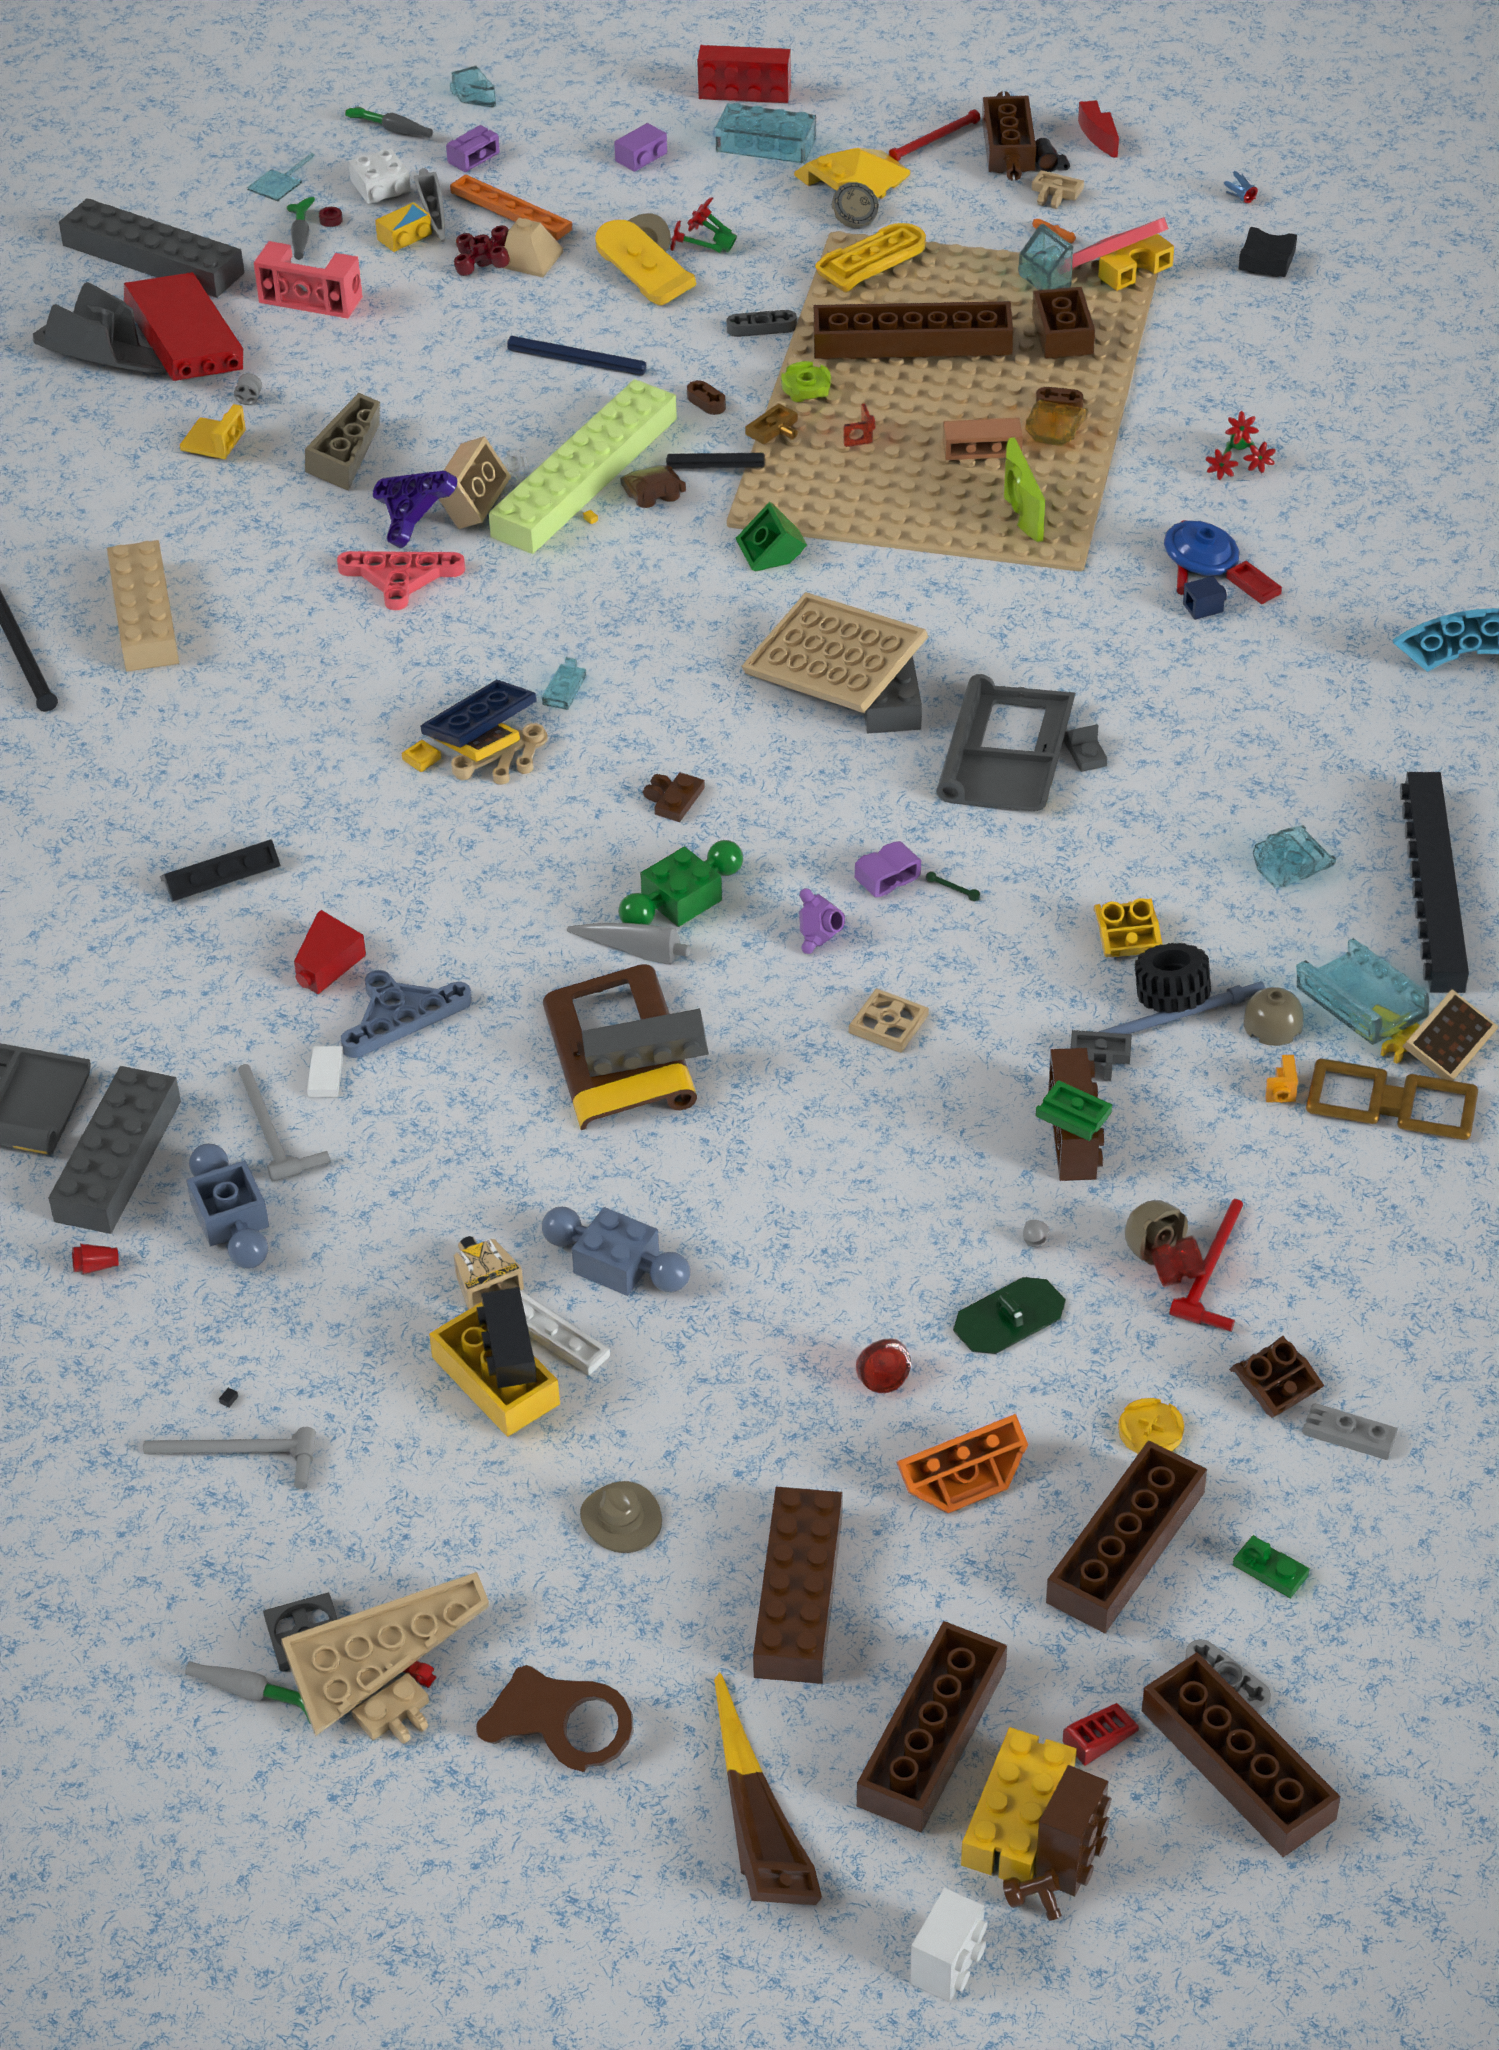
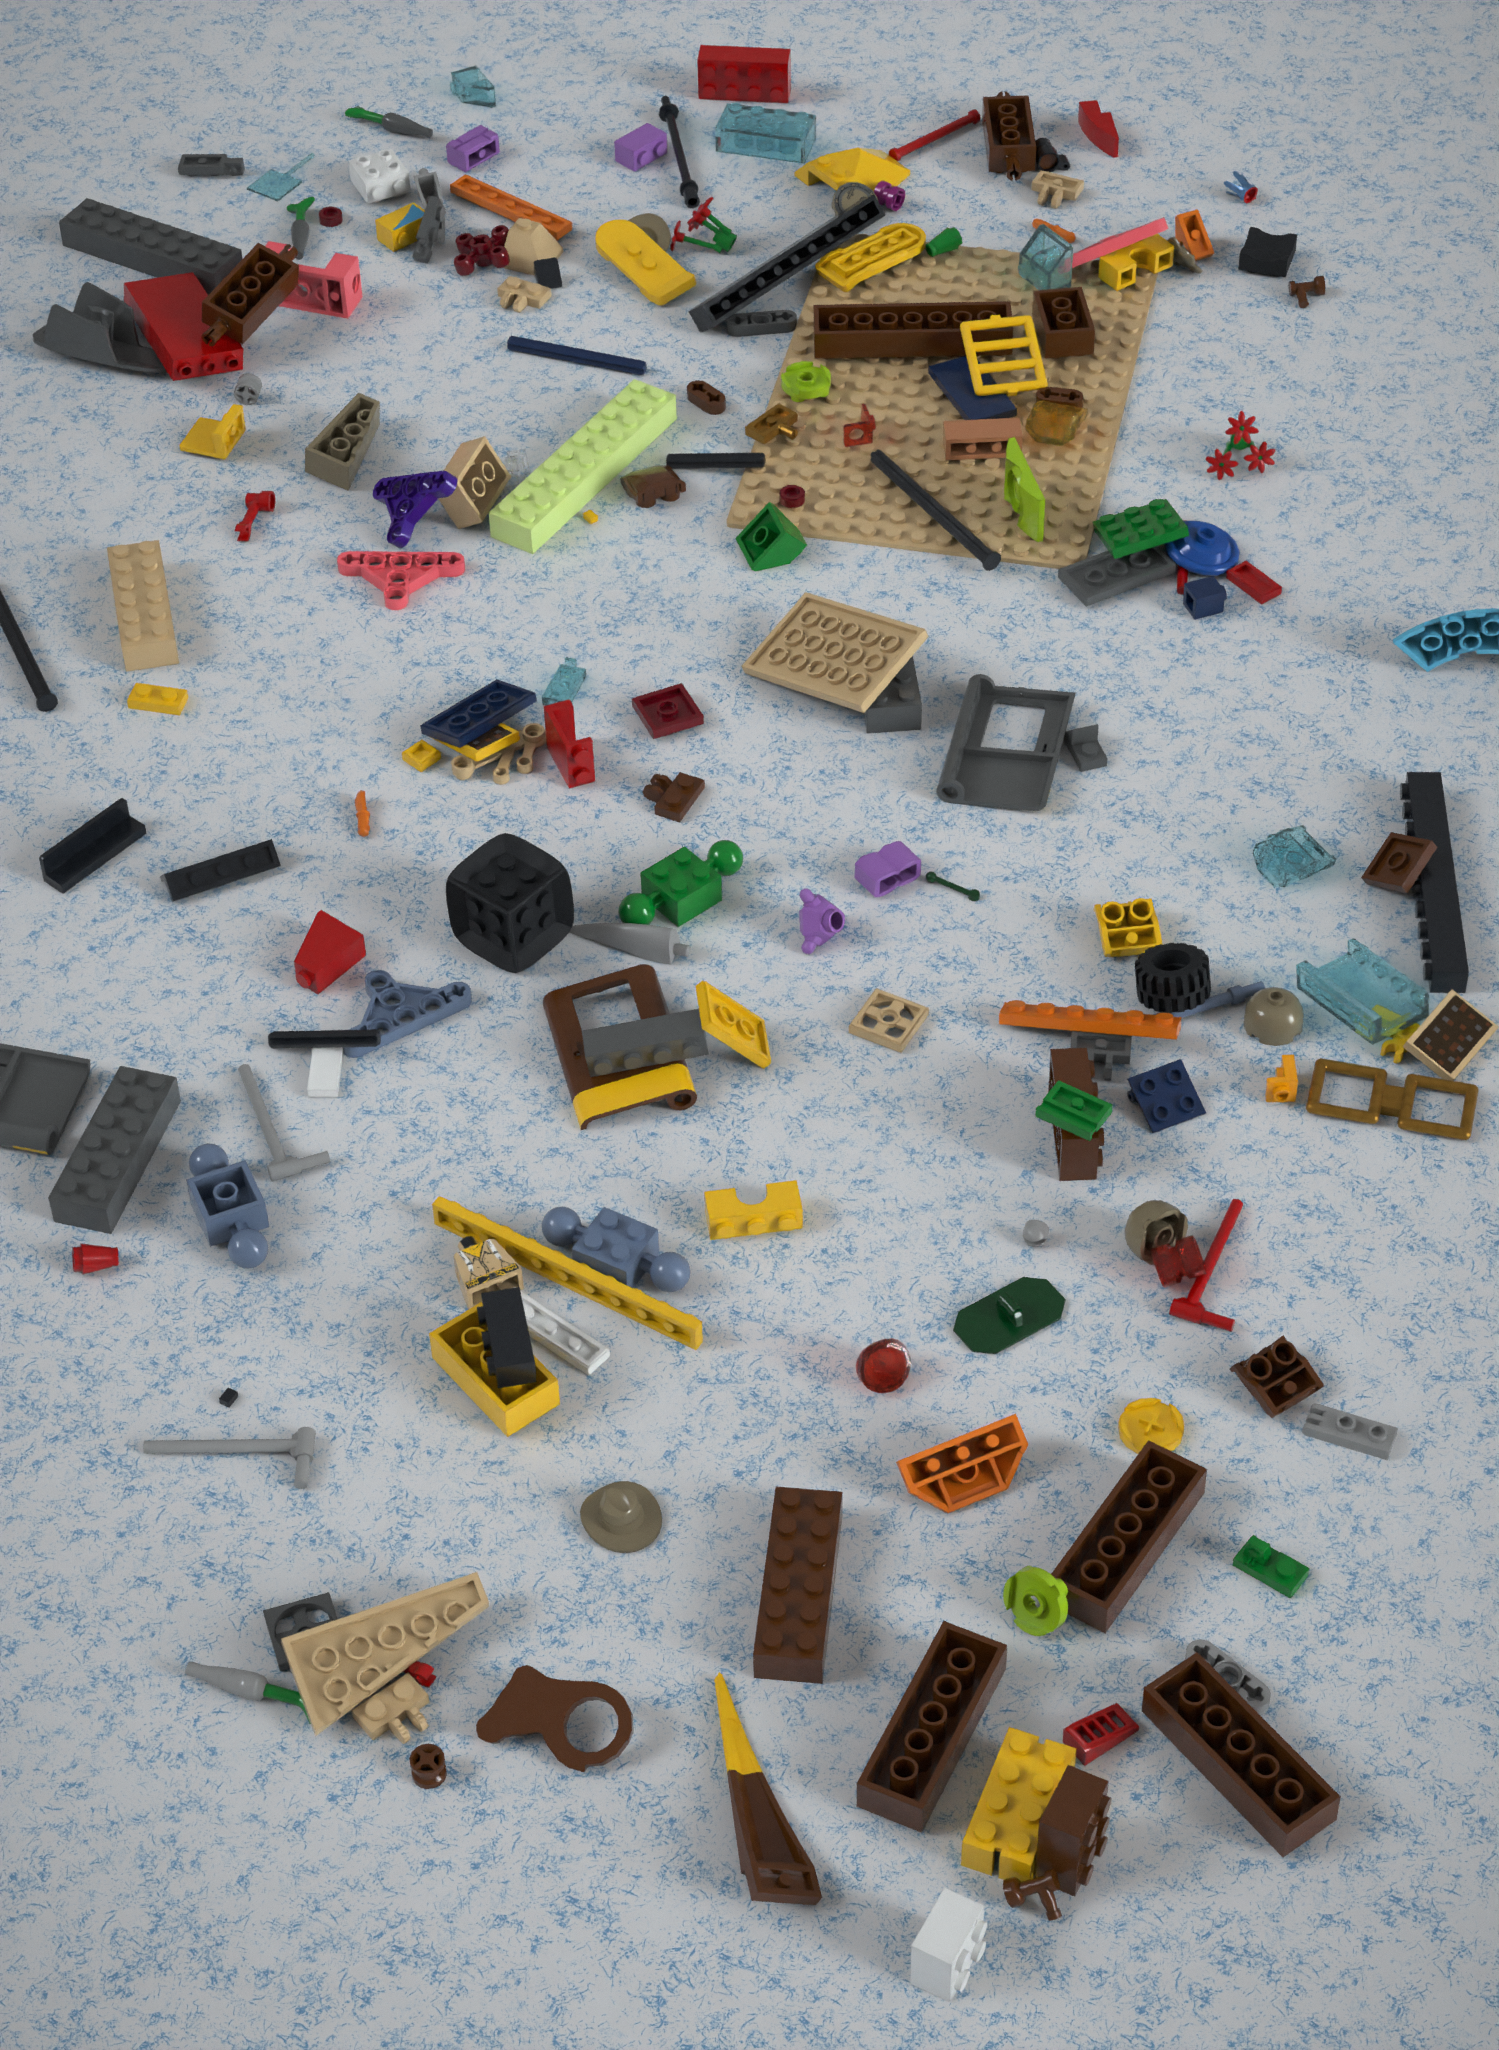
(90, 846): none -> black panel
(157, 699): none -> yellow plate
(210, 165): none -> dark grey hinge
(249, 293): none -> reddish brown brick
(254, 502): none -> red brick
(324, 1039): none -> black axle
(362, 814): none -> orange piece
(428, 229): none -> dark grey hinge
(430, 1757): none -> reddish brown wheel
(510, 902): none -> black piece
(522, 294): none -> tan hinge
(547, 272): none -> black slope
(570, 755): none -> red panel
(571, 1274): none -> yellow plate
(667, 711): none -> dark red plate
(688, 188): none -> black bar
(732, 1218): none -> yellow arch
(733, 1024): none -> yellow tile
(786, 263): none -> black brick
(792, 496): none -> dark red tile
(890, 196): none -> magenta wheel
(944, 242): none -> green cone
(956, 383): none -> dark blue tile
(989, 558): none -> black axle
(1030, 341): none -> yellow bar
(1050, 1593): none -> lime plate
(1087, 1020): none -> orange plate
(1106, 577): none -> dark grey plate
(1140, 528): none -> green plate
(1165, 1096): none -> dark blue hinge
(1183, 257): none -> dark tan plate
(1193, 235): none -> orange slope
(1300, 289): none -> reddish brown piece
(1399, 862): none -> reddish brown plate

